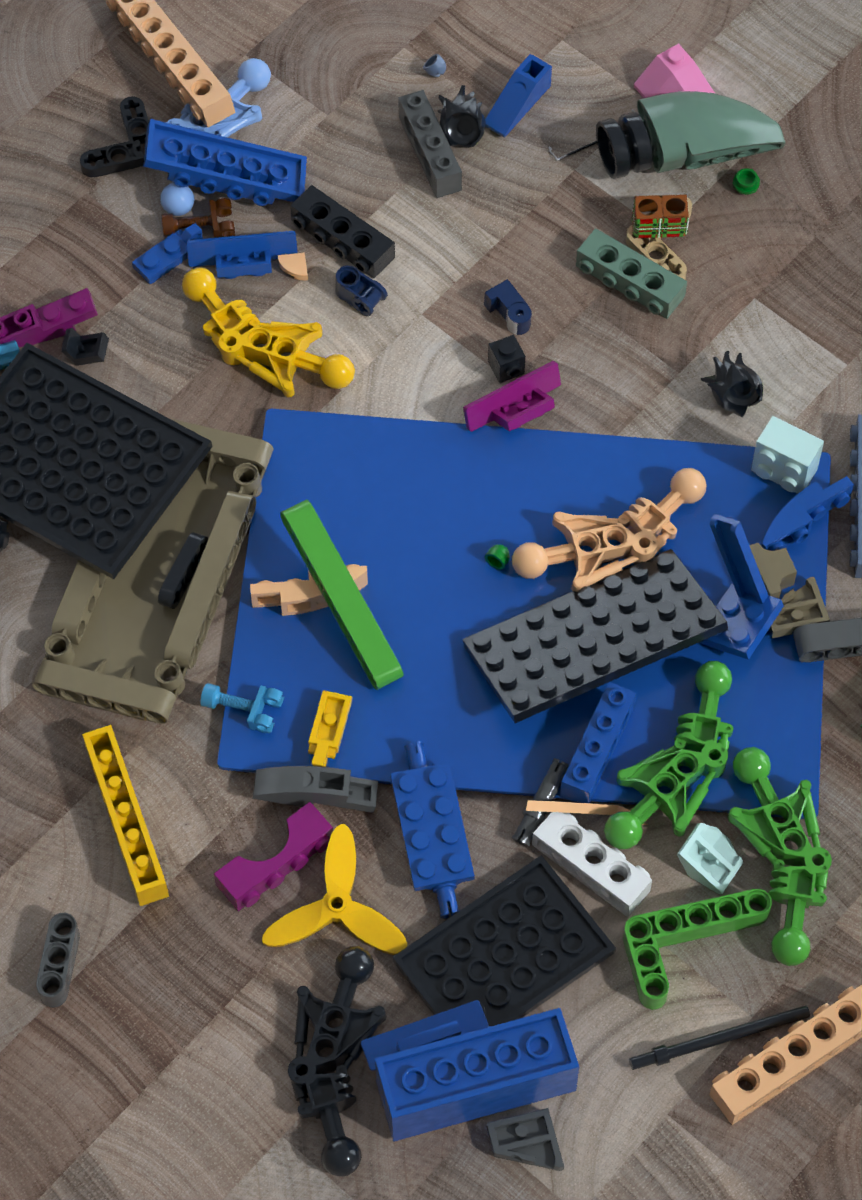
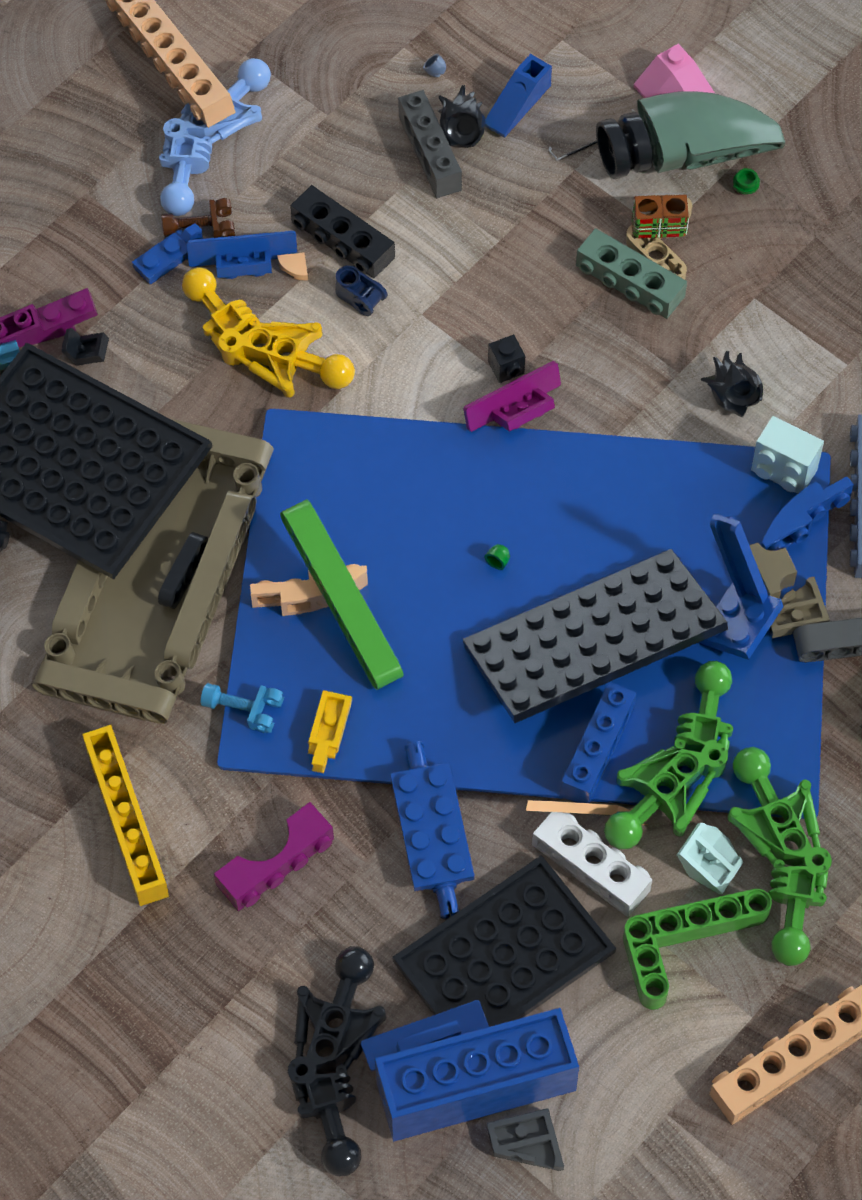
(60, 973): dark grey beam -> none
(130, 149): black beam -> none
(224, 164): blue plate -> none
(316, 785): dark grey slope -> none
(359, 919): yellow piece -> none
(510, 306): dark blue leg -> none
(546, 792): dark grey pin -> none
(647, 533): light nougat piece -> none
(662, 1054): black bar -> none

